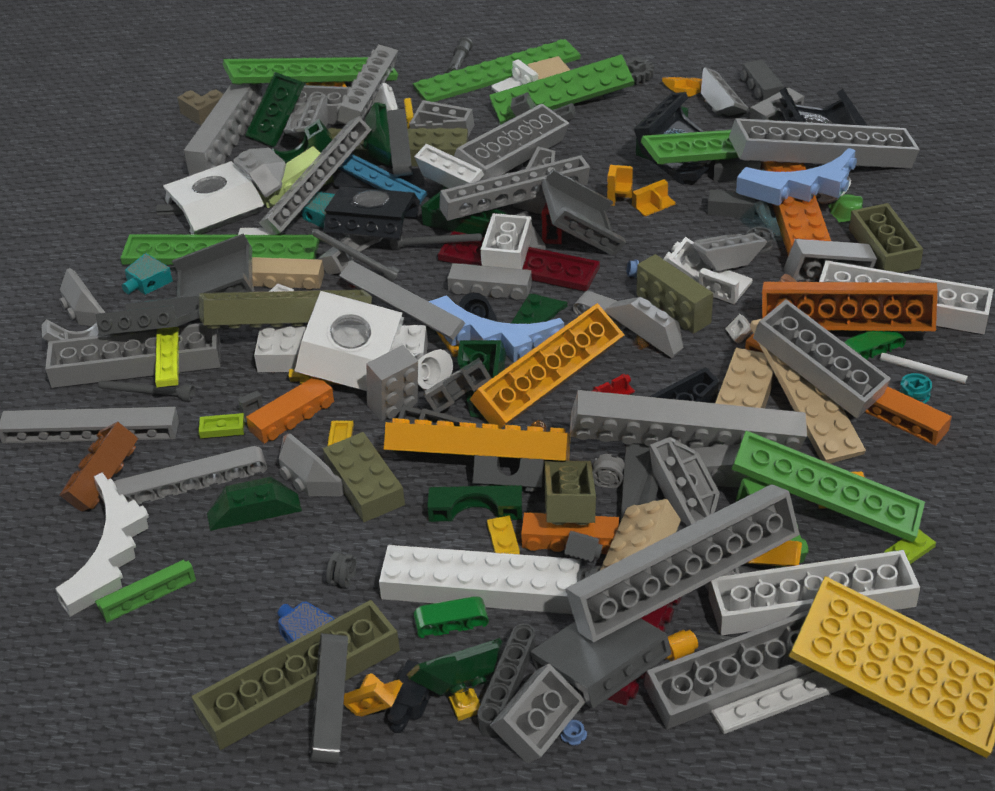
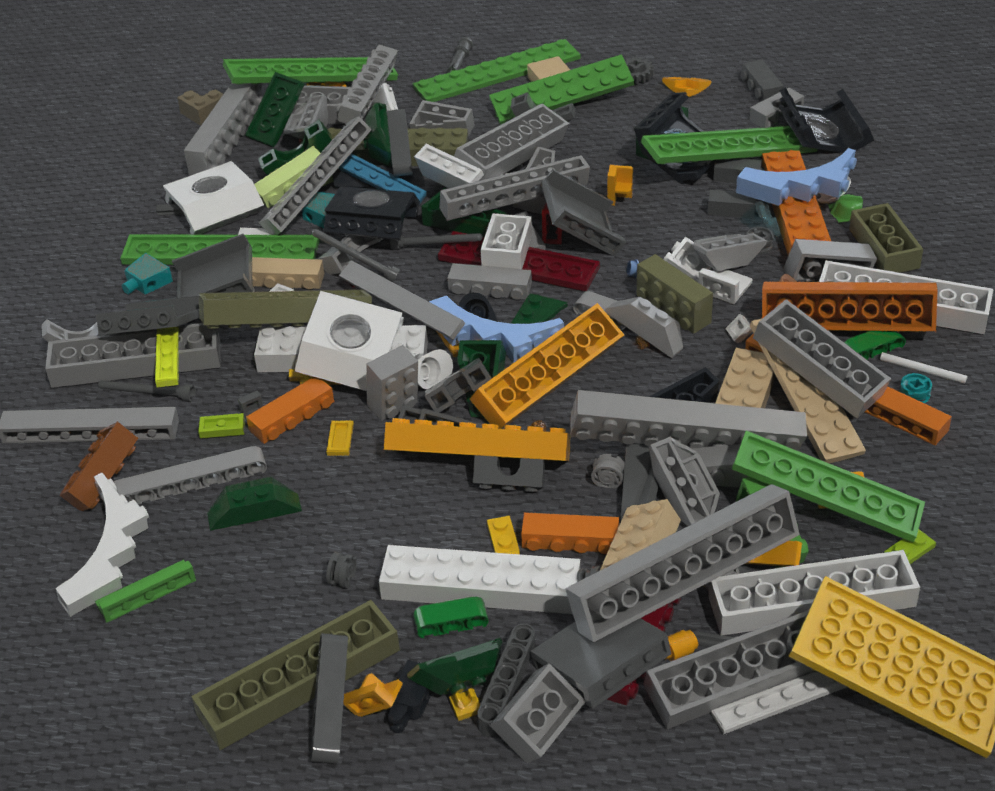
(78, 300): light grey wedge -> none
(263, 168): light grey wedge -> none
(300, 620): blue torso -> none
(307, 470): light grey wedge -> none
(364, 476): olive brick -> none
(409, 112): yellow tile -> none
(447, 502): dark green arch -> none
(521, 75): white bracket -> none
(569, 492): olive brick -> none
(577, 727): medium blue plate -> none
(583, 546): dark grey brick -> none
(618, 386): red hinge -> none
(652, 198): light orange panel -> none
(720, 95): light grey wedge -> none
(822, 143): light grey brick -> none

